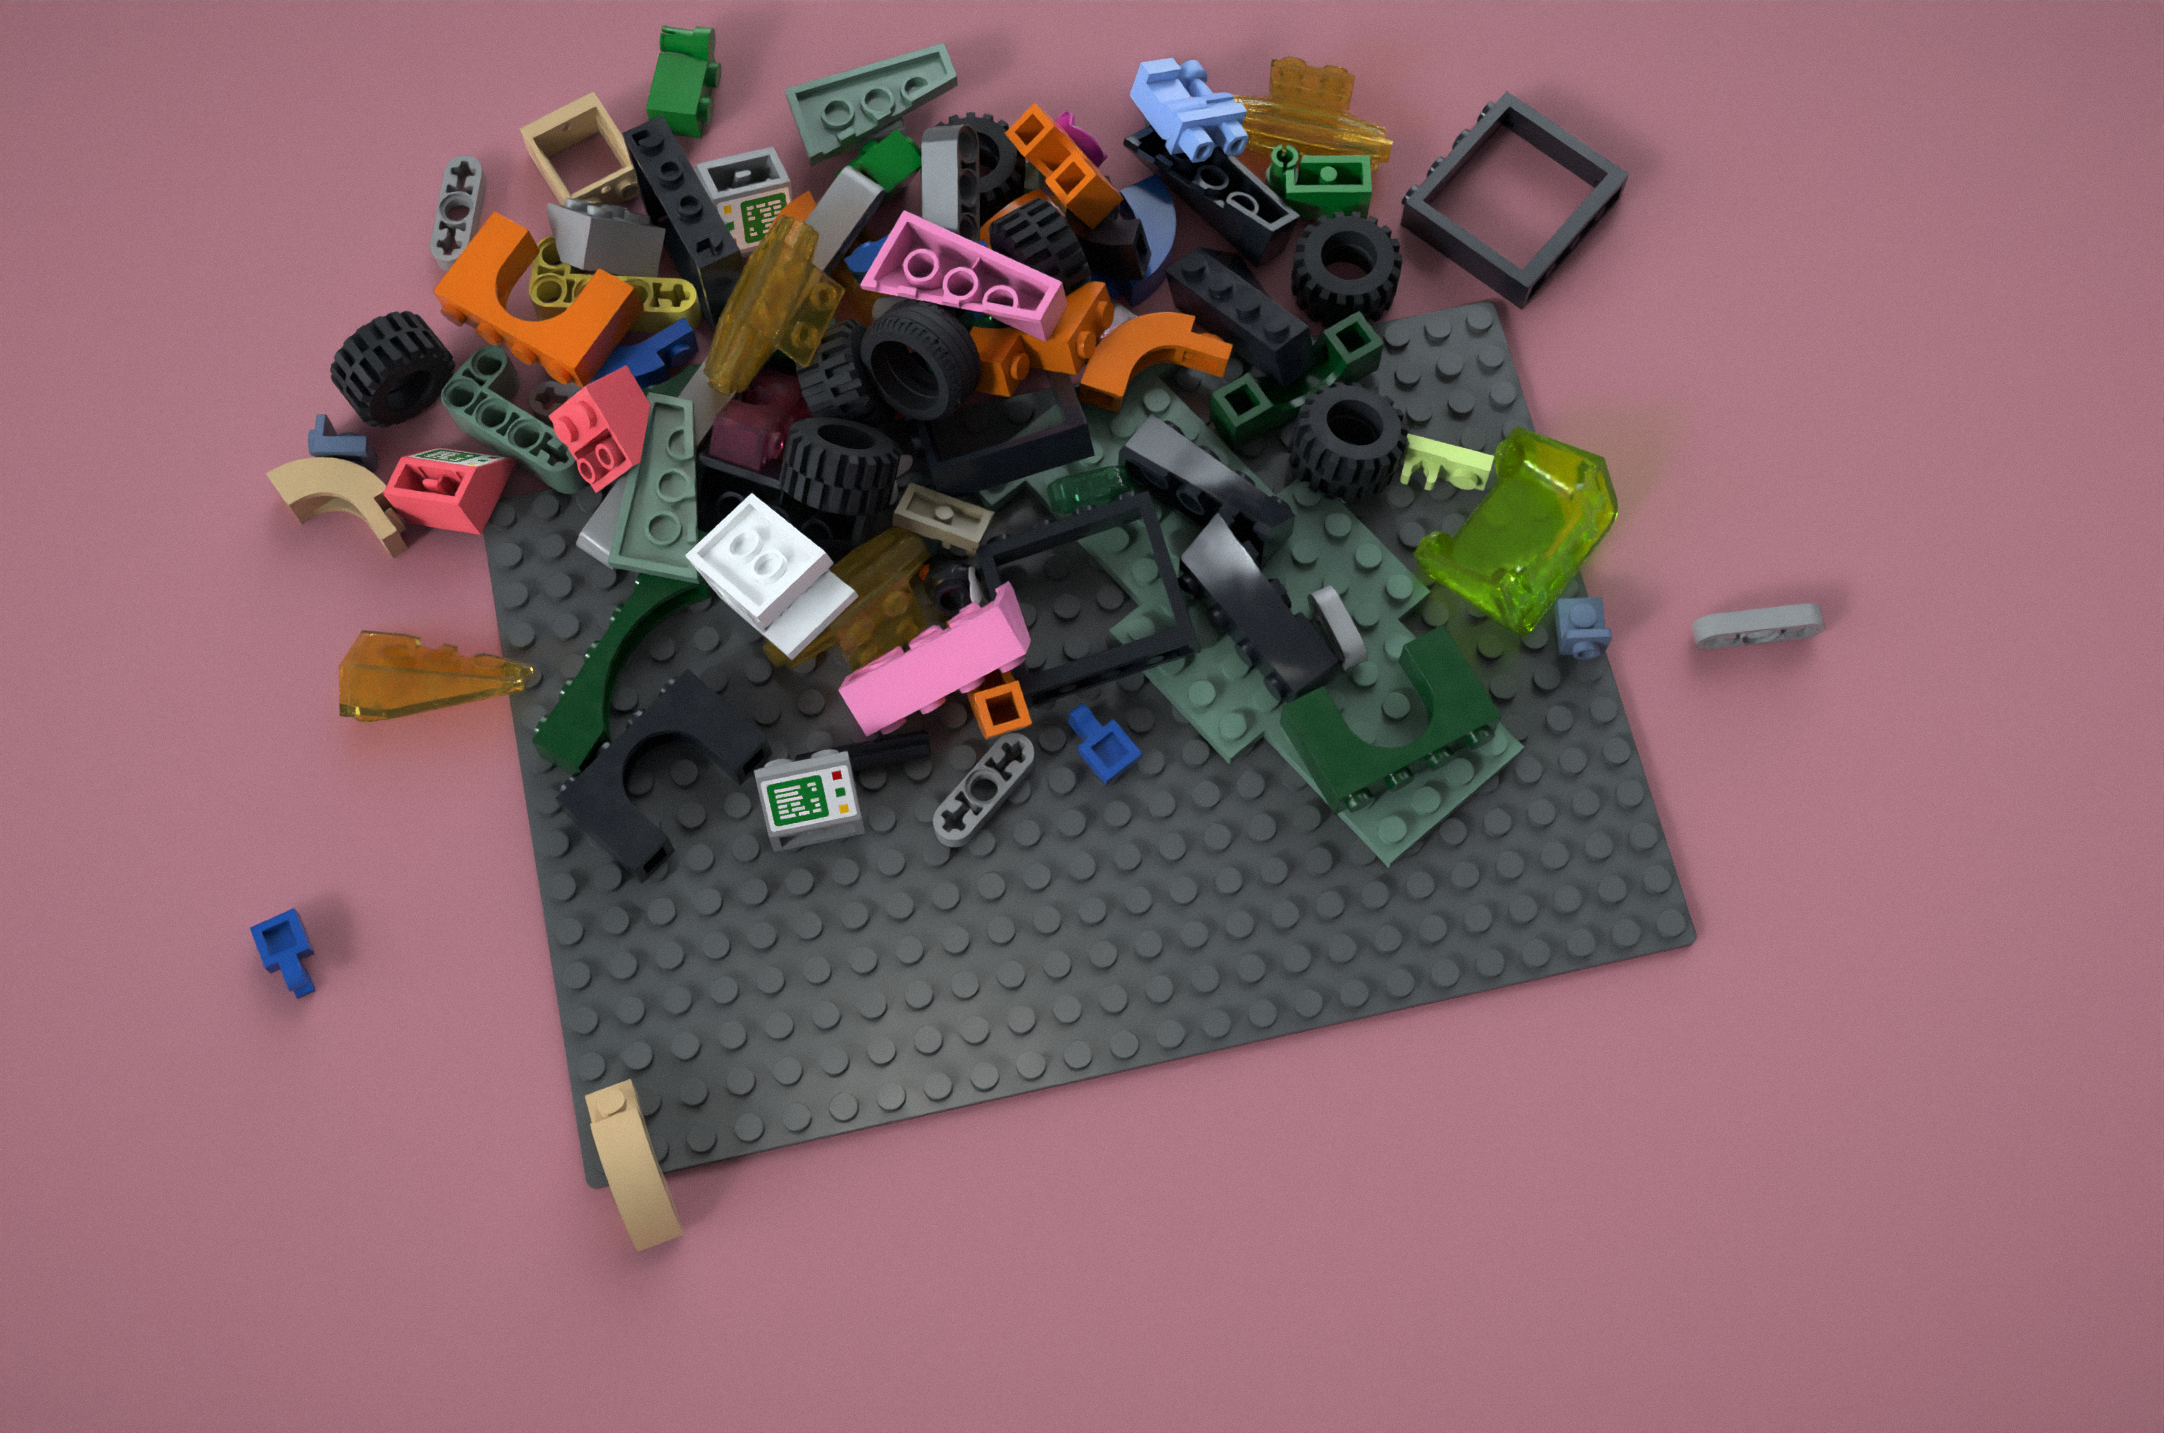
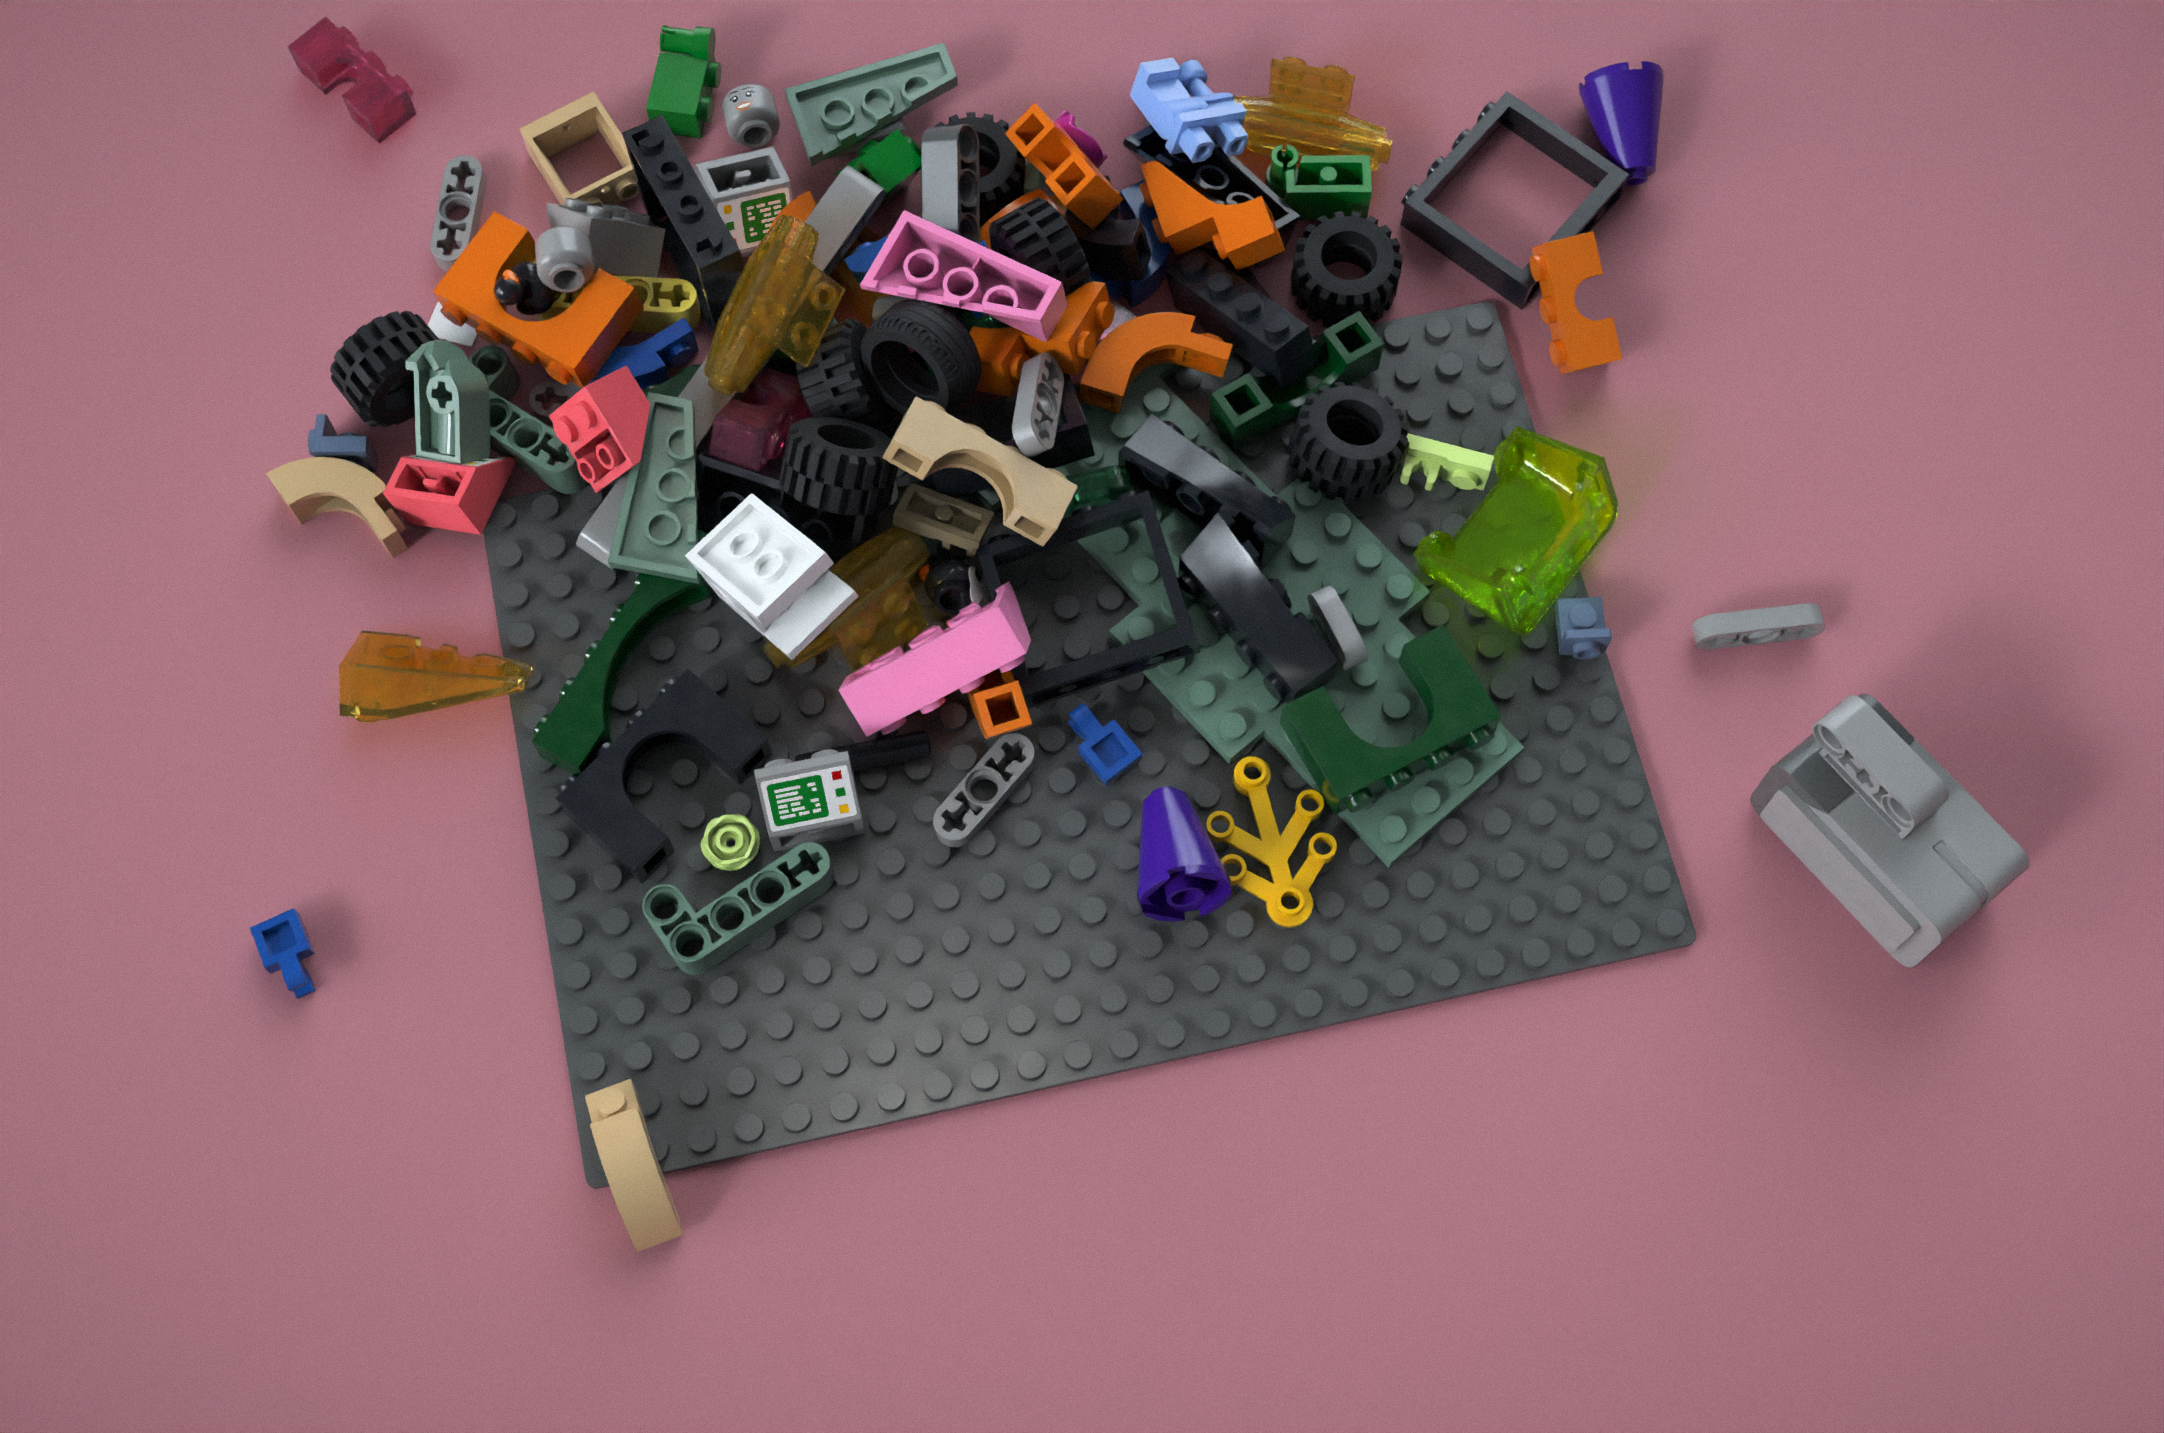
(334, 57): none -> clear pink arch
(447, 330): none -> white sticker
(449, 404): none -> sand green piece
(525, 289): none -> black animal
(564, 259): none -> light grey head
(728, 828): none -> yellowish green plate
(742, 900): none -> sand green beam
(751, 115): none -> light grey head
(1029, 493): none -> tan arch
(1038, 404): none -> light grey beam
(1177, 860): none -> dark purple cone
(1188, 219): none -> orange arch
(1272, 848): none -> yellow plant
(1560, 270): none -> orange arch
(1626, 115): none -> dark purple cone
(1887, 829): none -> light grey piece

